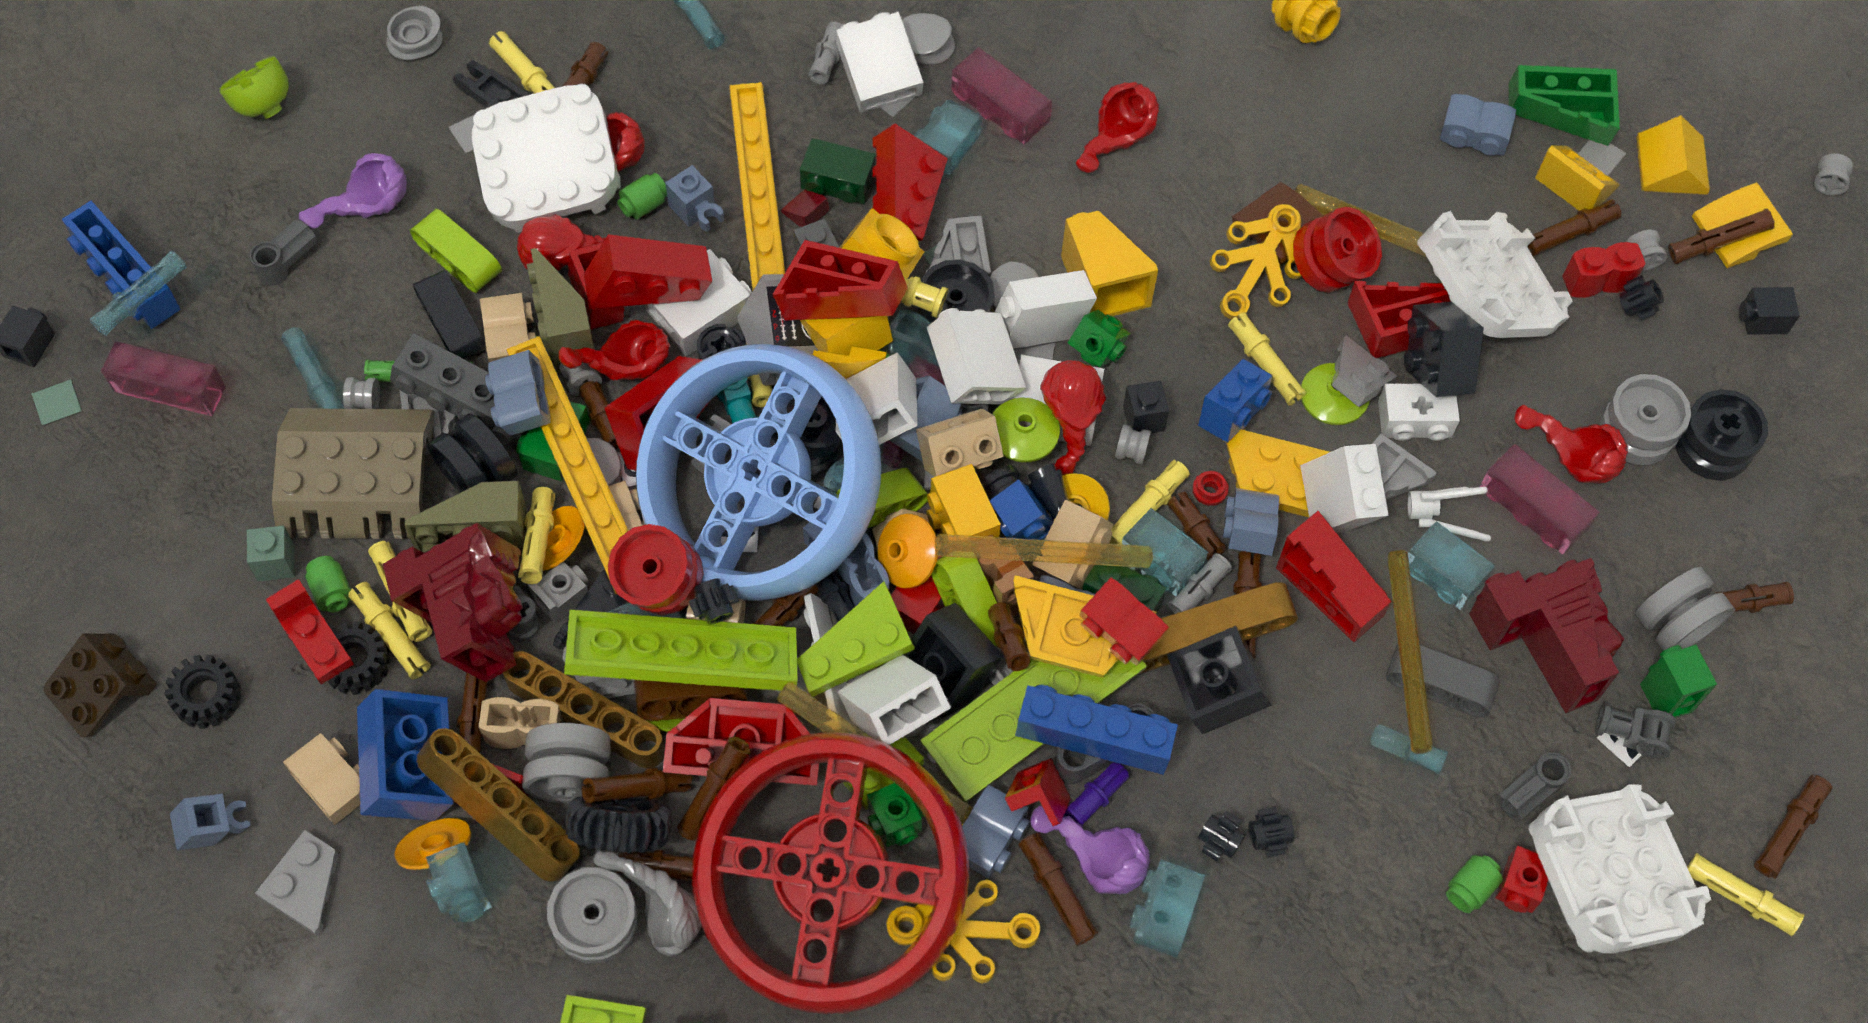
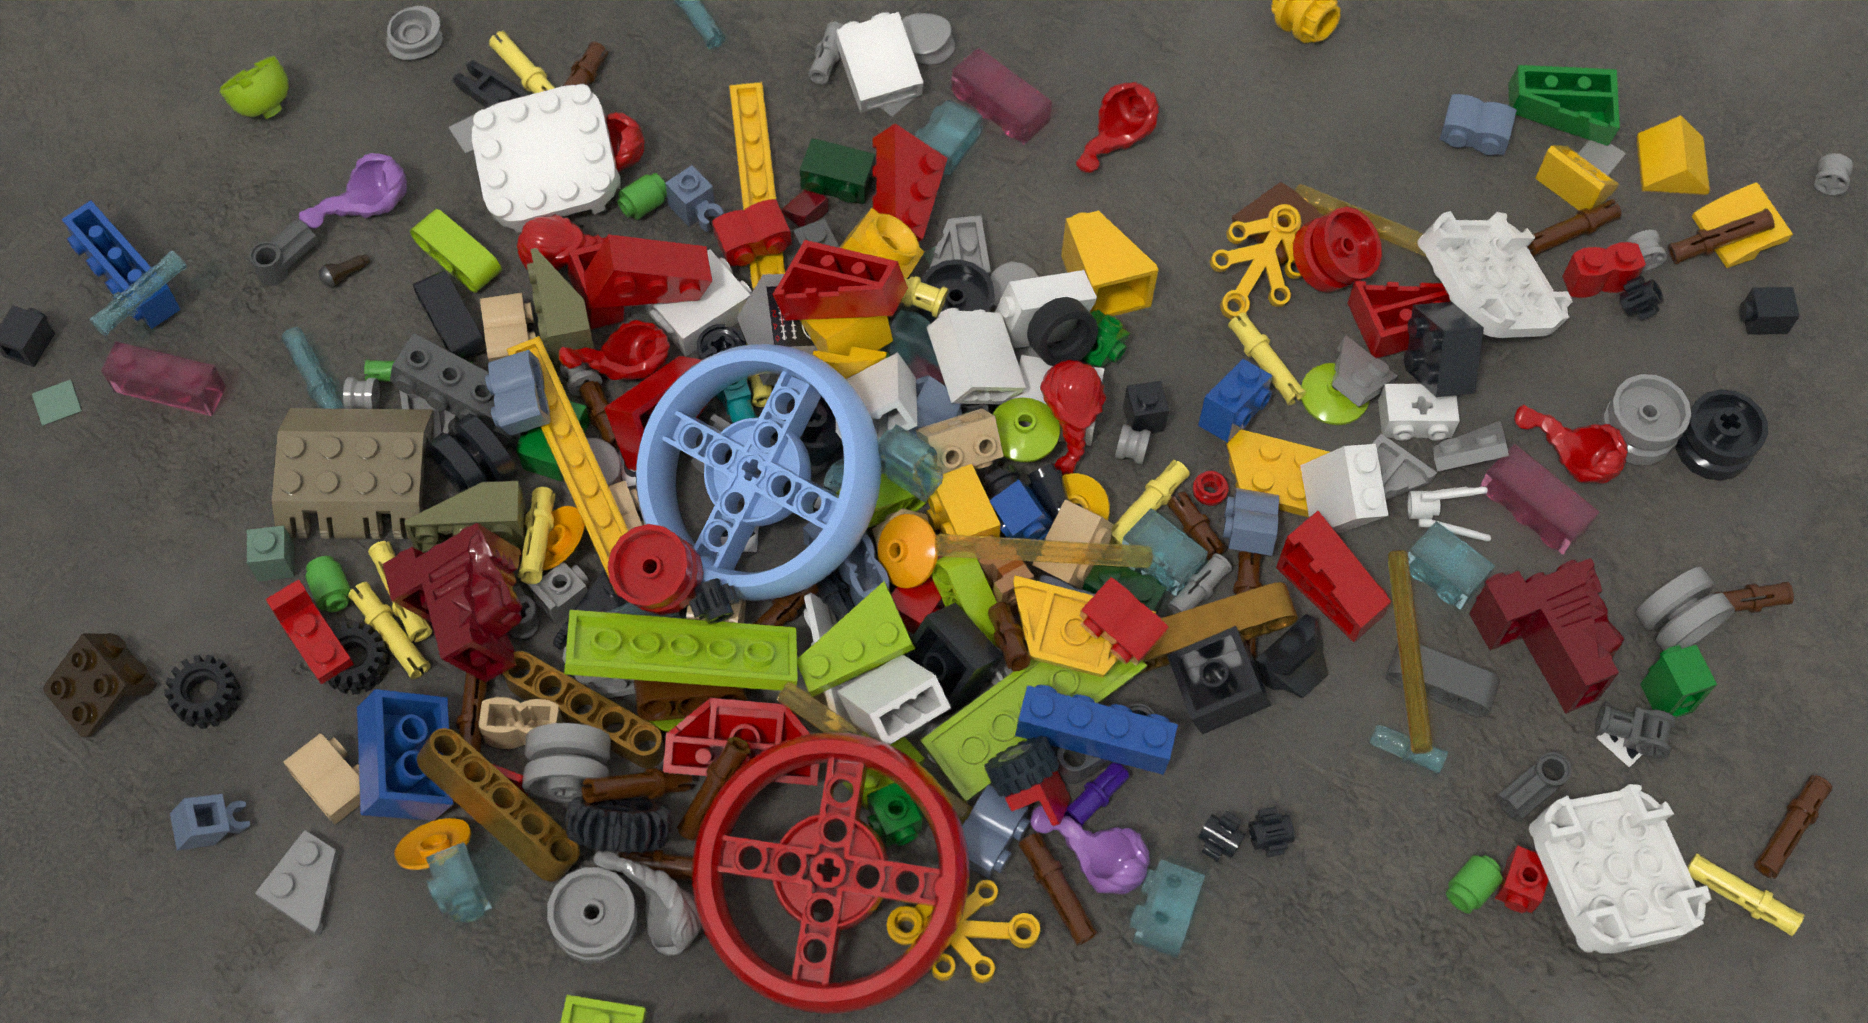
(333, 274): none -> dark brown piece
(752, 232): none -> red brick
(910, 462): none -> clear light blue brick
(1021, 766): none -> black wheel
(1052, 315): none -> black tyre
(1295, 659): none -> black slope
(1471, 448): none -> light grey wing

